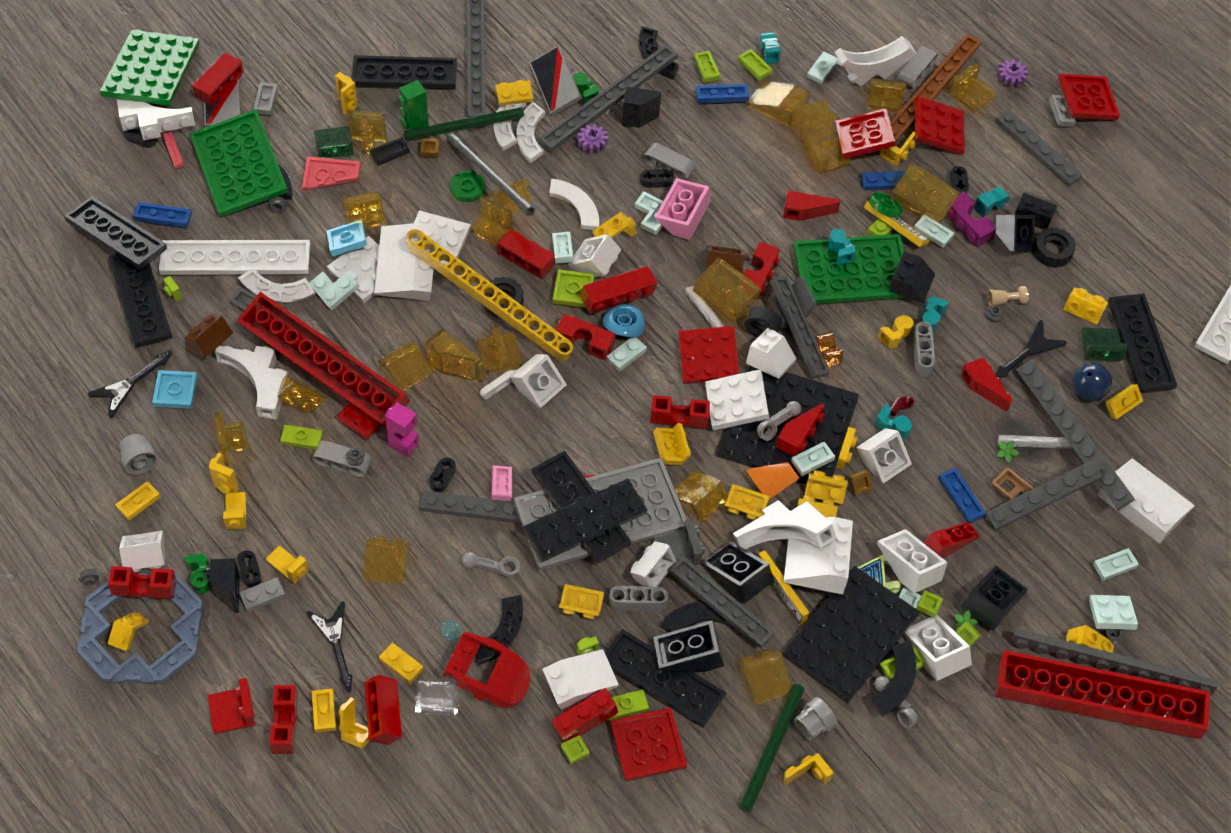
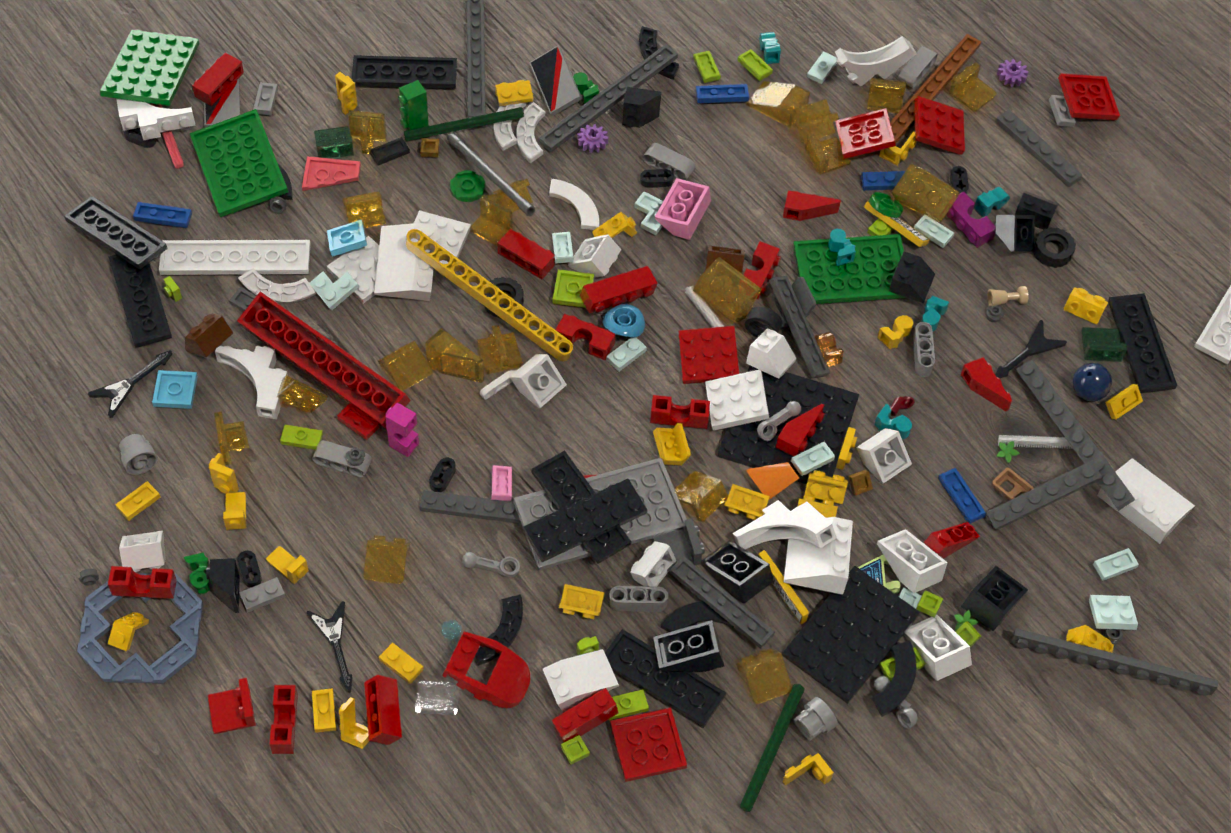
(1103, 694): red brick -> none

